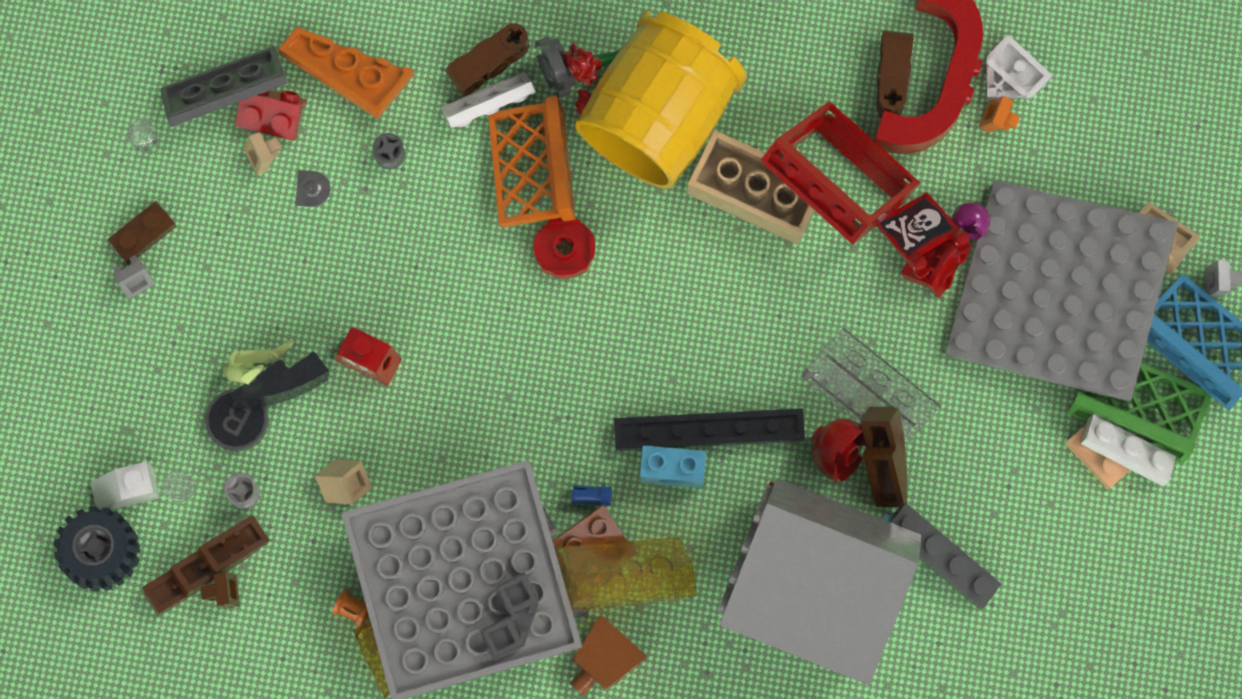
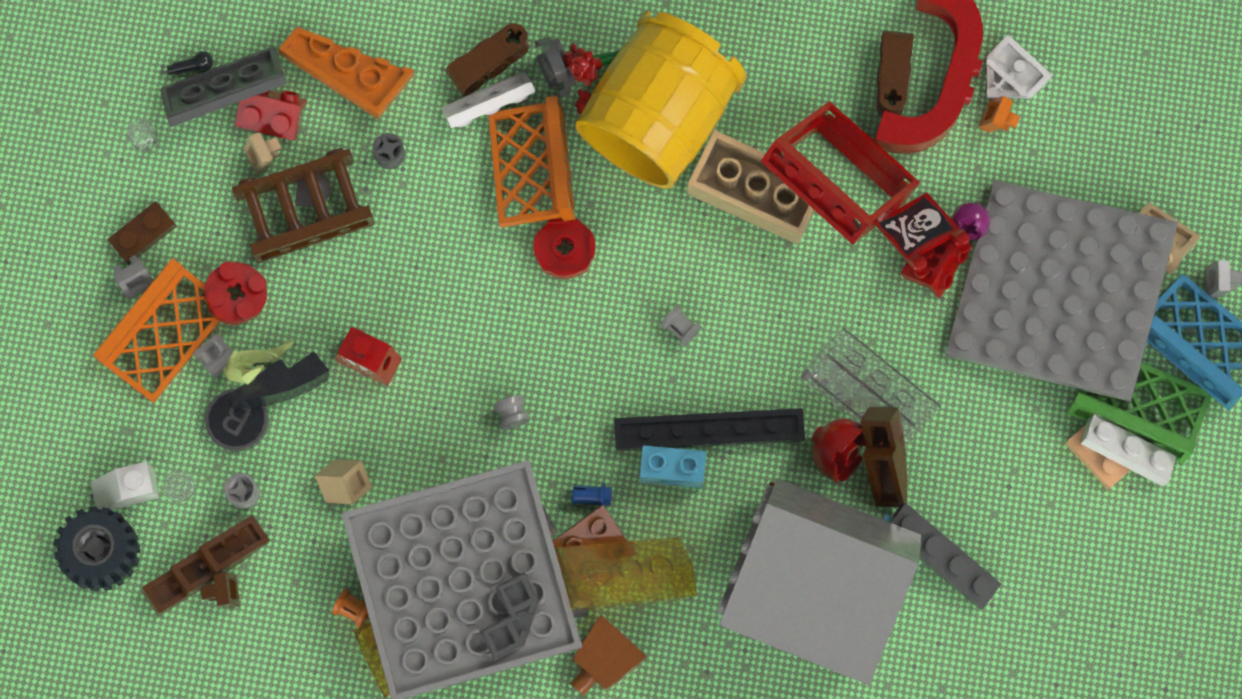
(140, 314): none -> orange fence
(200, 62): none -> black piece
(214, 355): none -> light grey tile
(231, 276): none -> red plate
(297, 235): none -> reddish brown fence
(511, 412): none -> light grey wheel
(680, 326): none -> light grey bush

